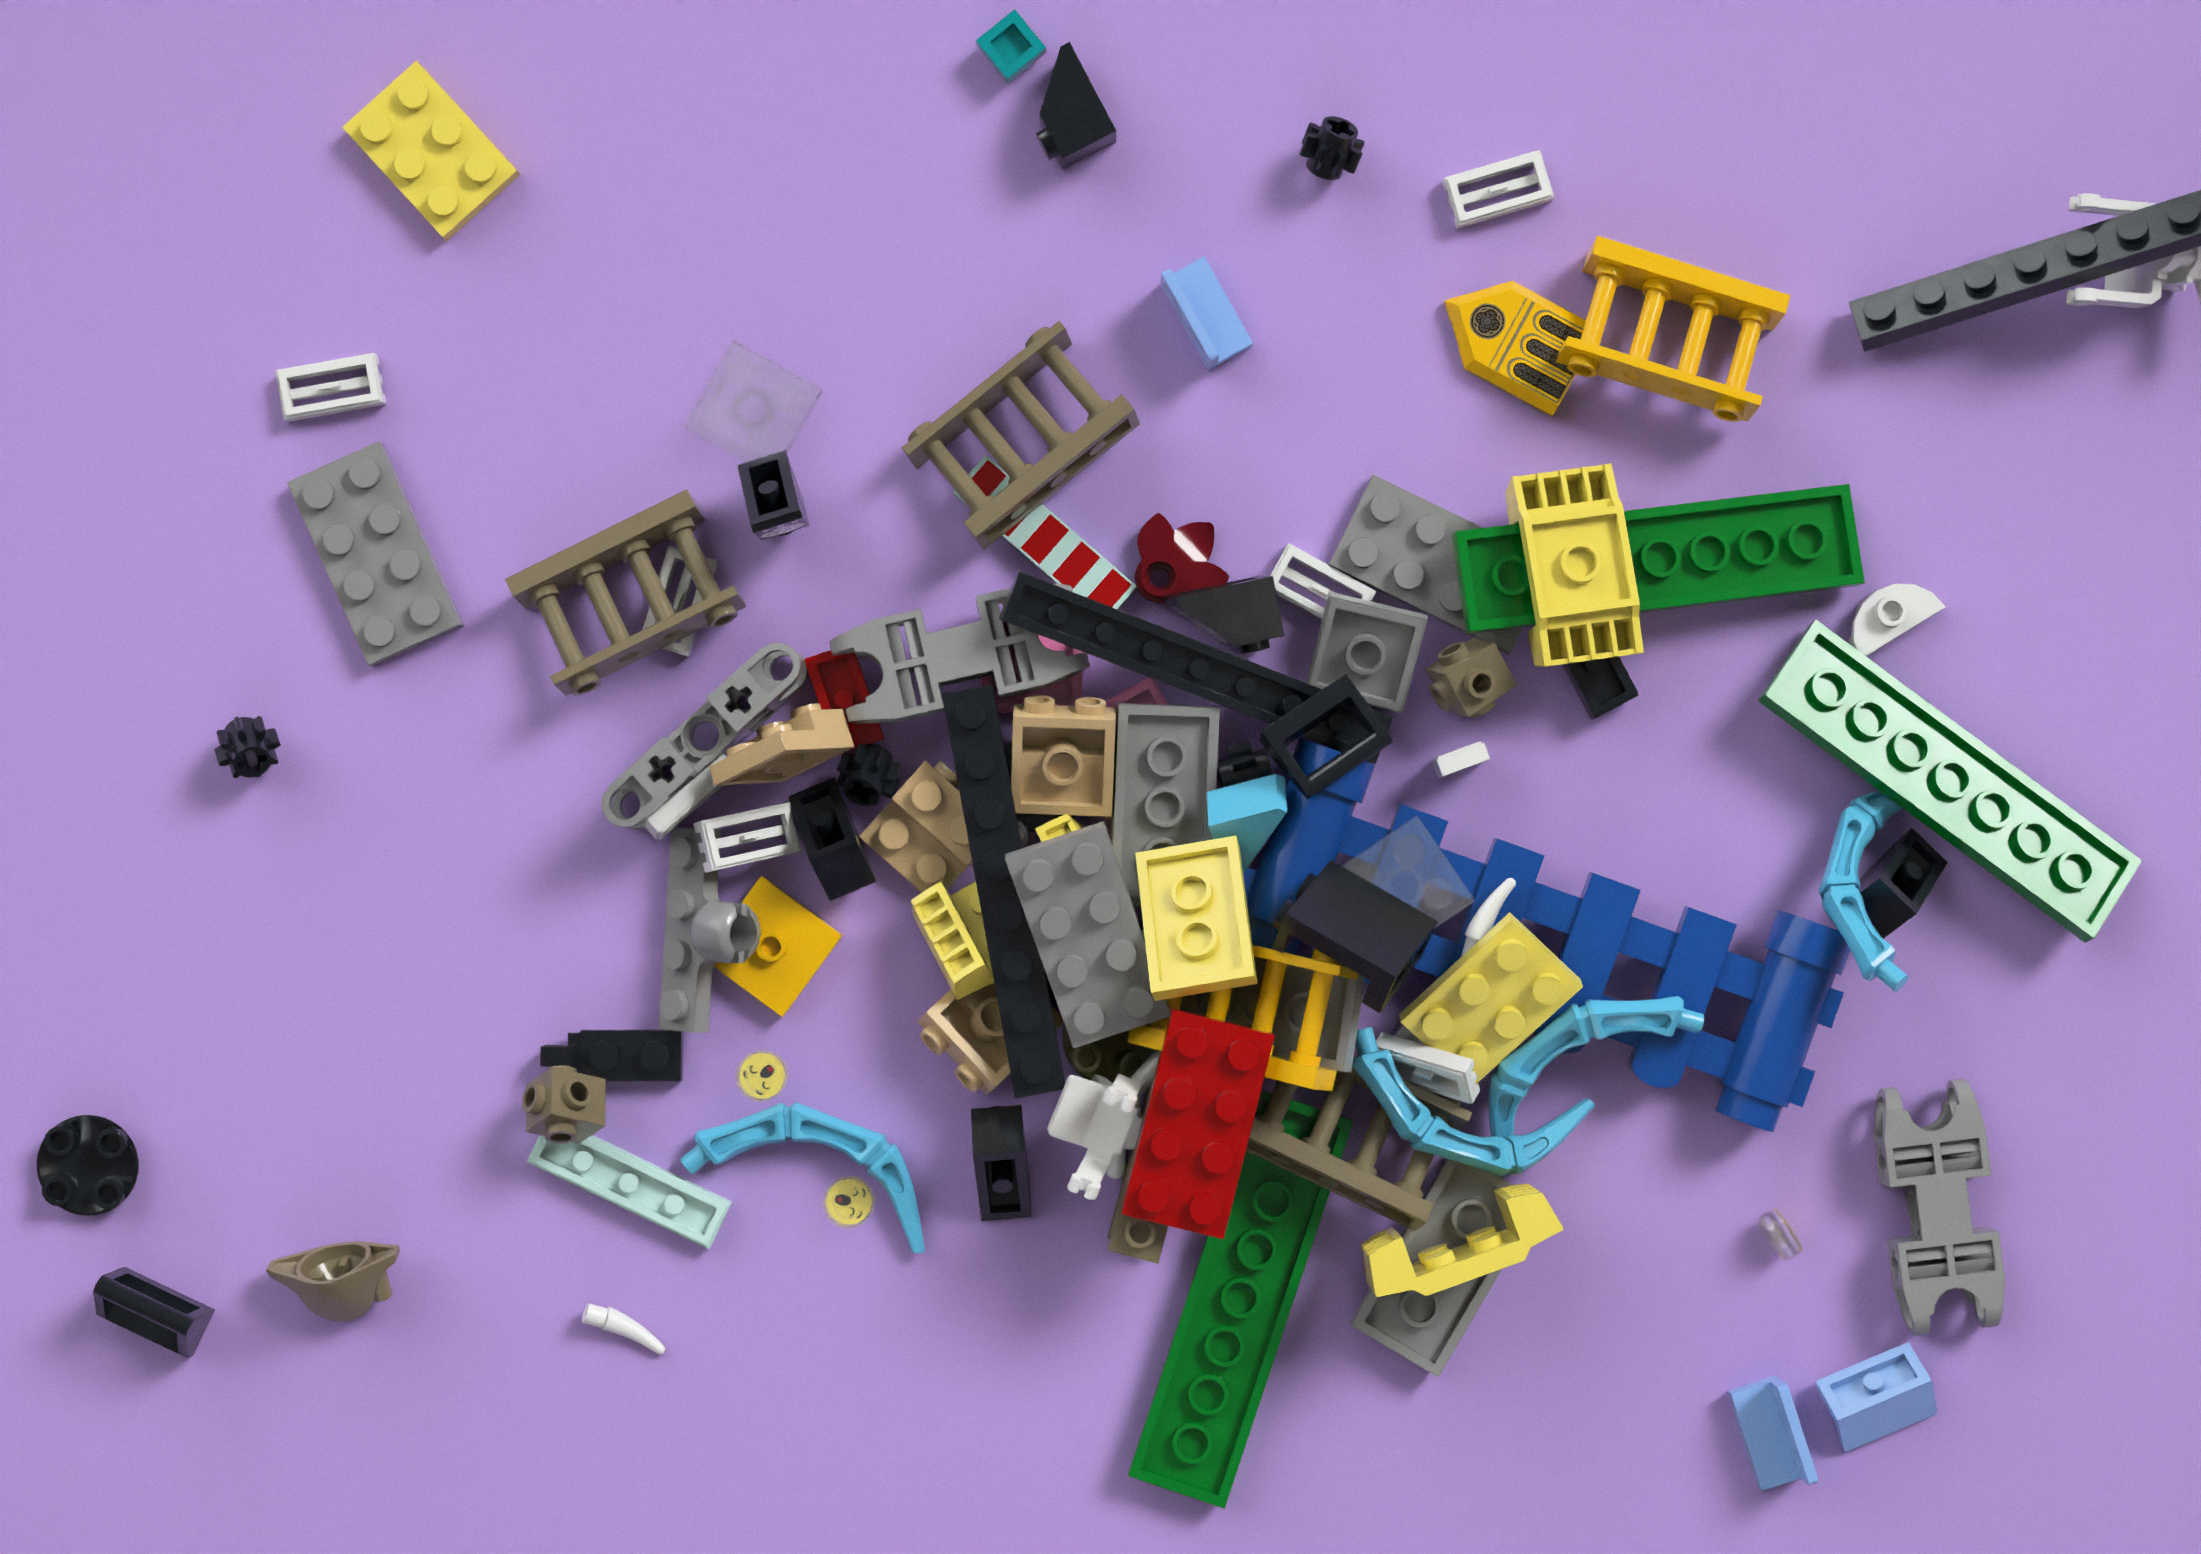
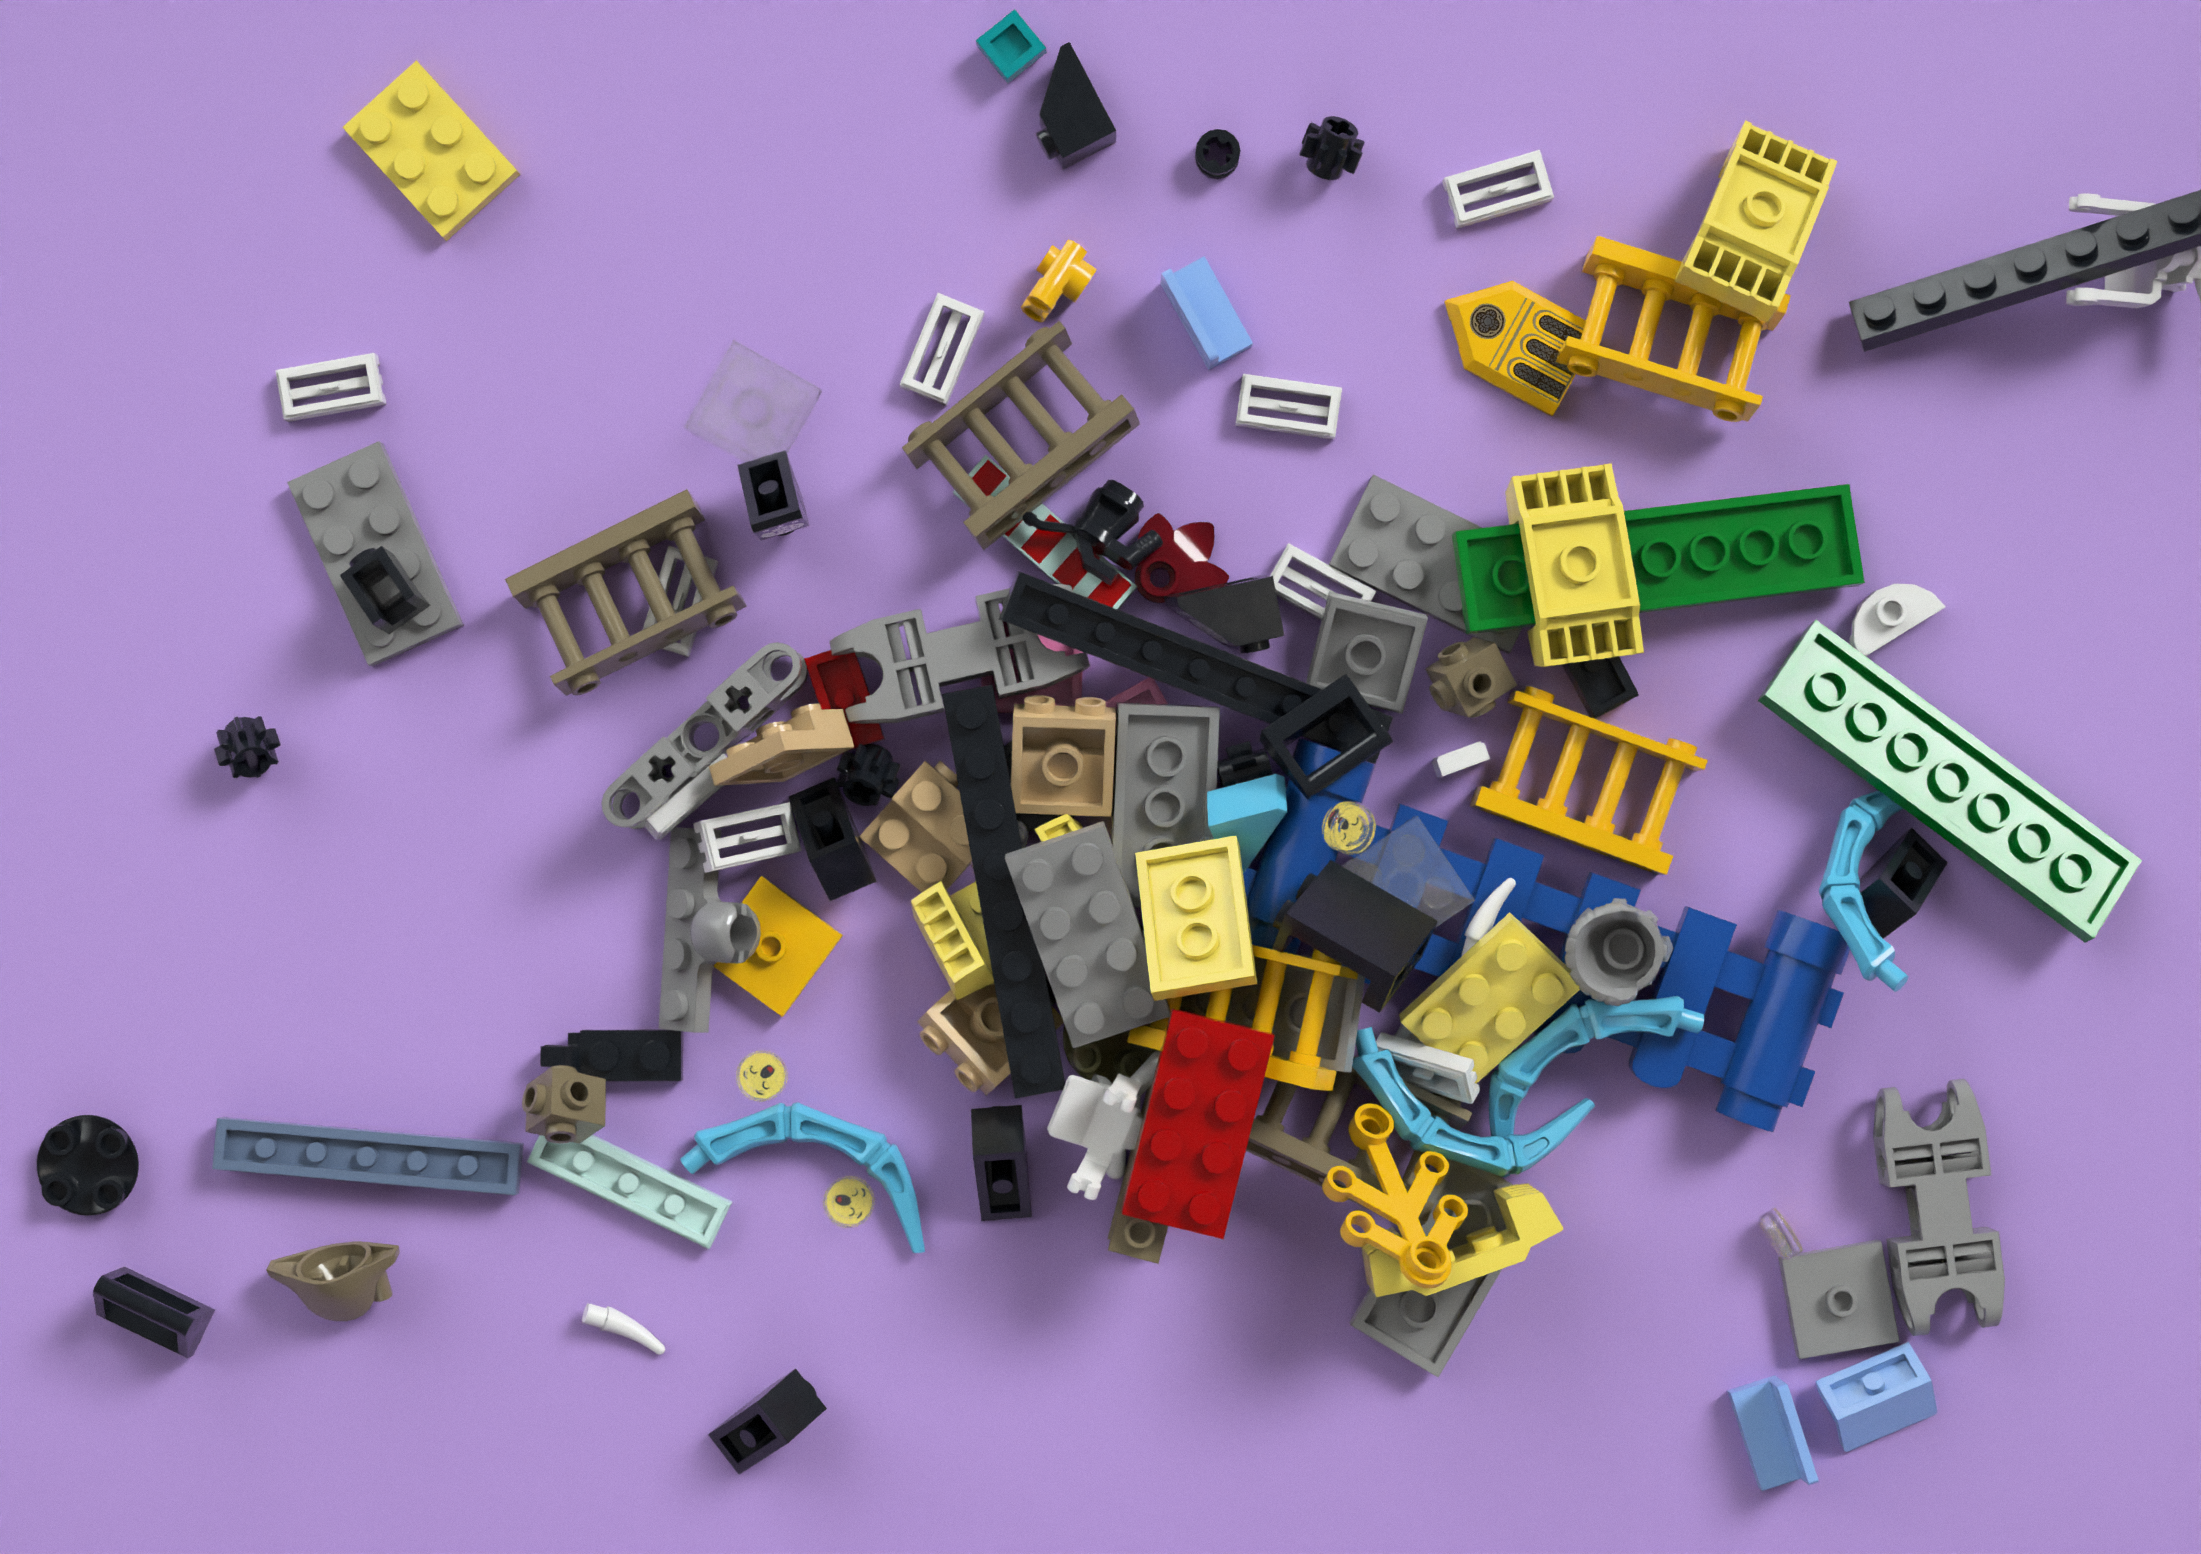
(367, 1156): none -> sand blue plate
(383, 589): none -> black window
(768, 1421): none -> black slope
(958, 310): none -> white tile
(1063, 274): none -> yellow plate
(1104, 520): none -> black piece
(1223, 140): none -> black bush
(1233, 1324): green plate -> none
(1288, 426): none -> white tile
(1348, 827): none -> clear tile
(1396, 1203): none -> yellow plant
(1597, 830): none -> yellow fence
(1615, 951): none -> light grey hair
(1757, 222): none -> light yellow plate
(1839, 1299): none -> light grey plate

